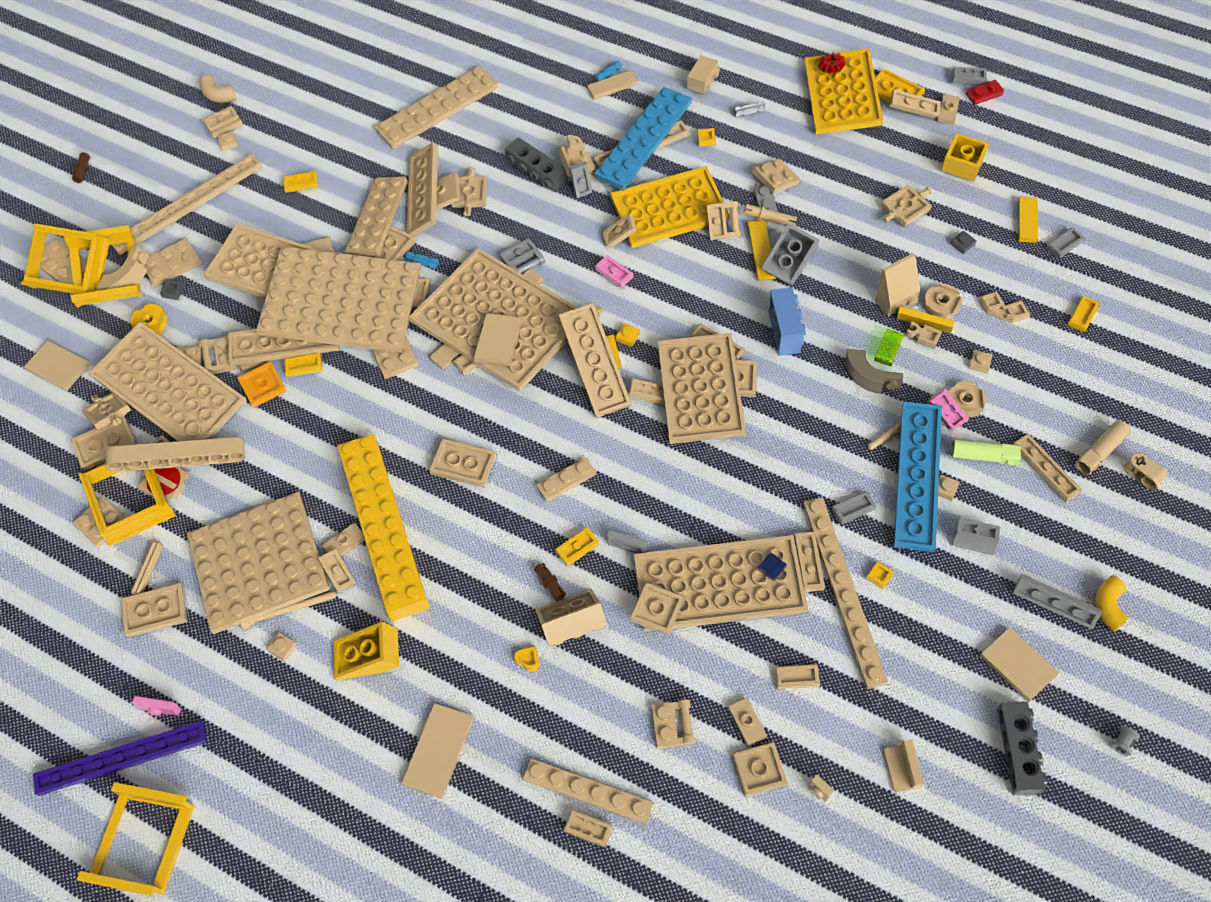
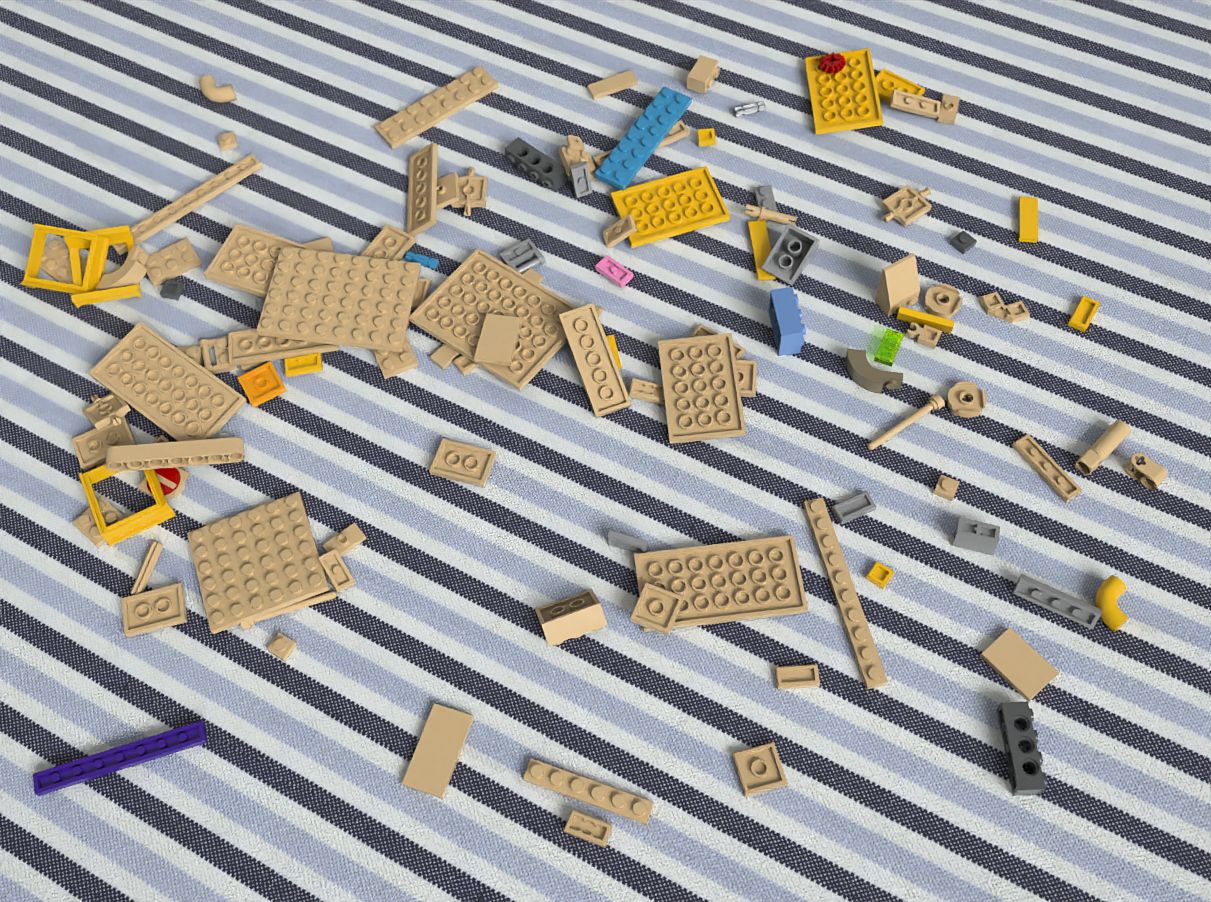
(57, 365): tan tile -> none
(81, 167): reddish brown pin -> none
(153, 311): yellow plate -> none
(156, 706): bright pink plate -> none
(165, 869): yellow piece -> none
(222, 122): tan plate -> none
(300, 181): yellow plate -> none
(366, 652): yellow slope -> none
(376, 216): tan plate -> none
(383, 528): yellow brick -> none
(527, 658): yellow tile -> none
(550, 582): reddish brown pin -> none
(566, 479): tan plate -> none
(577, 546): yellow plate -> none
(608, 71): dark azure axle -> none
(628, 335): yellow plate -> none
(666, 724): tan plate -> none
(717, 220): tan plate -> none
(747, 722): tan plate -> none
(772, 566): clear blue tile -> none
(776, 175): tan plate -> none
(809, 561): tan plate -> none
(820, 788): tan plate -> none
(903, 767): tan panel -> none
(918, 477): dark azure plate -> none
(951, 411): bright pink plate -> none
(965, 157): yellow brick -> none
(969, 75): light grey plate -> none
(980, 361): tan plate -> none
(984, 92): red plate -> none
(989, 452): yellowish green piece -> none
(1065, 243): light grey tile -> none
(1125, 740): light grey bush -> none

